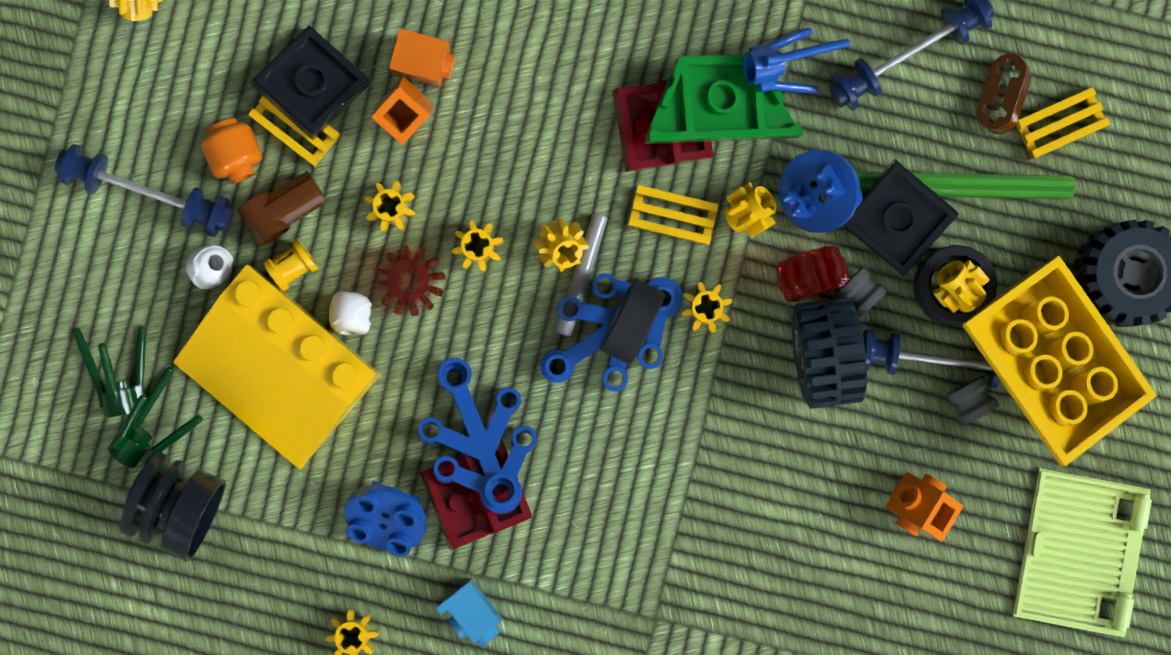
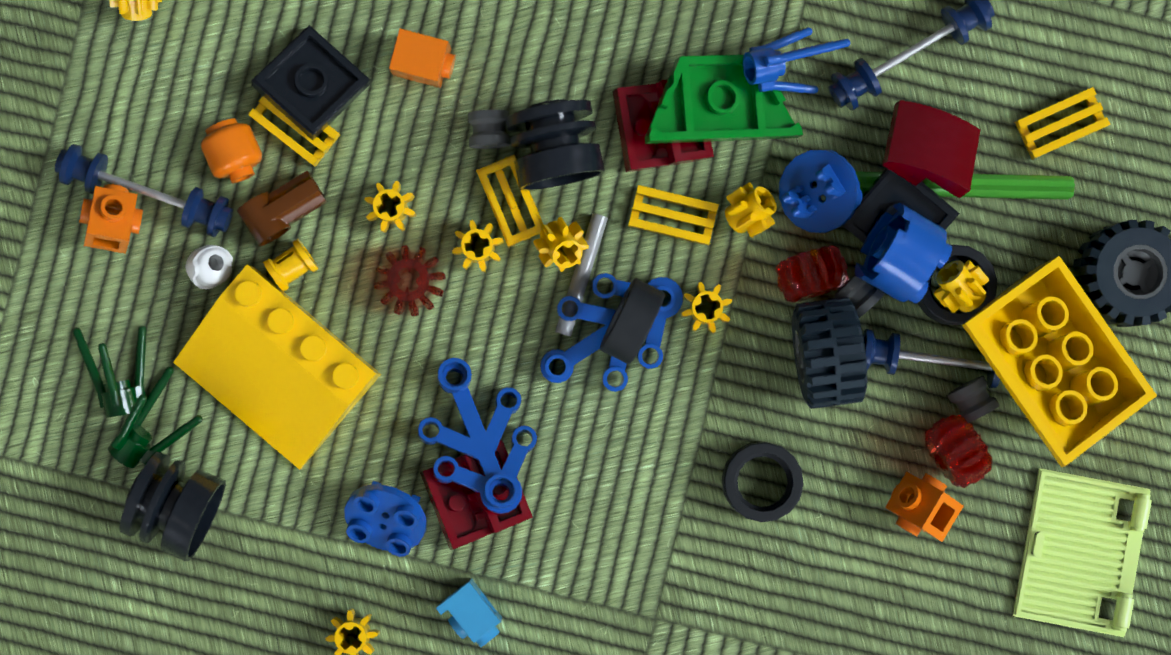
(110, 218): none -> orange brick
(350, 313): white piece -> none
(402, 110): orange brick -> none
(488, 129): none -> dark grey wheel
(525, 234): none -> yellow tile
(554, 143): none -> black wheel
(793, 475): none -> black tyre
(903, 254): none -> blue brick
(931, 146): none -> dark red slope
(958, 451): none -> clear red gear
(1012, 97): reddish brown beam -> none

